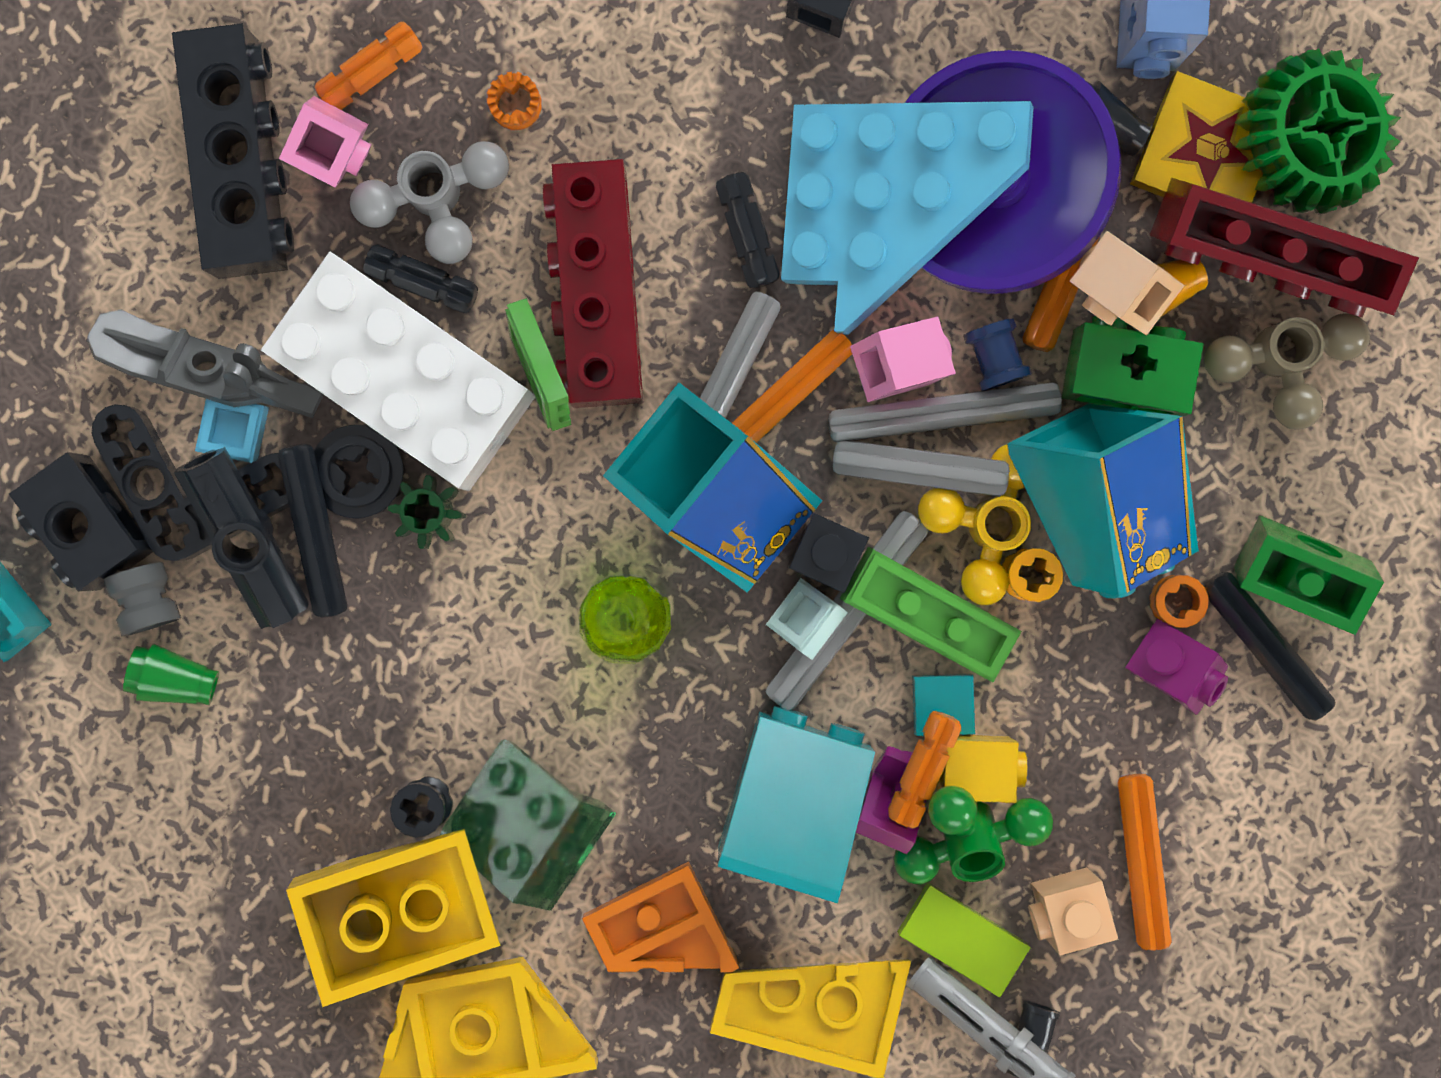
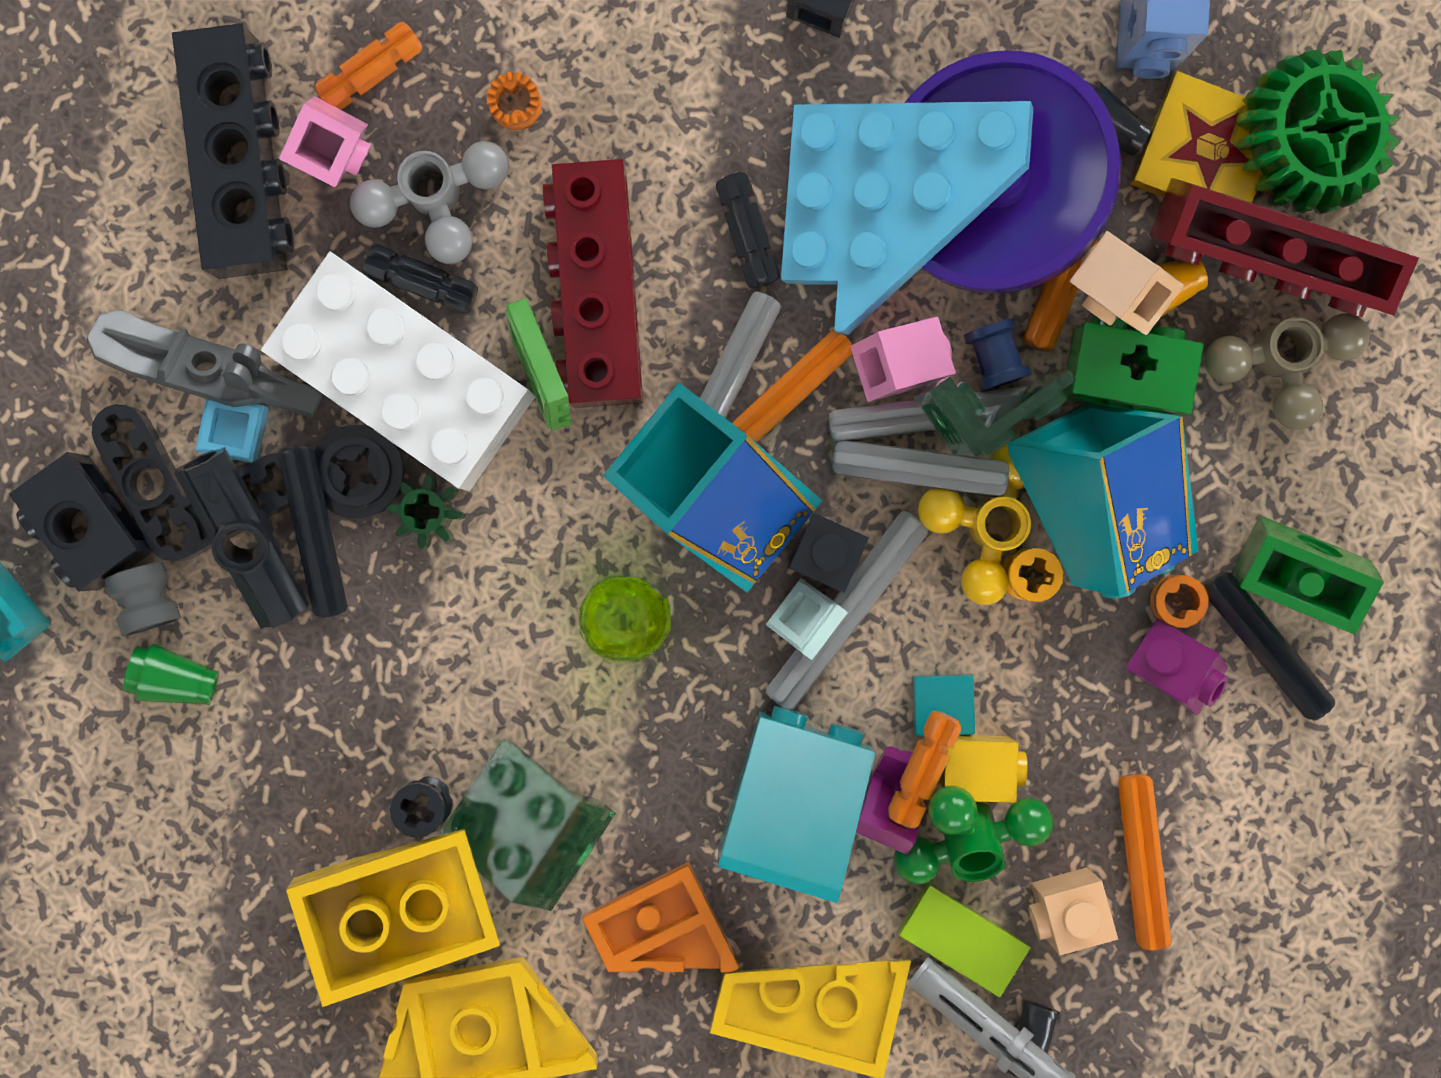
(930, 614): bright green tile -> none
(956, 410): none -> clear green bracket

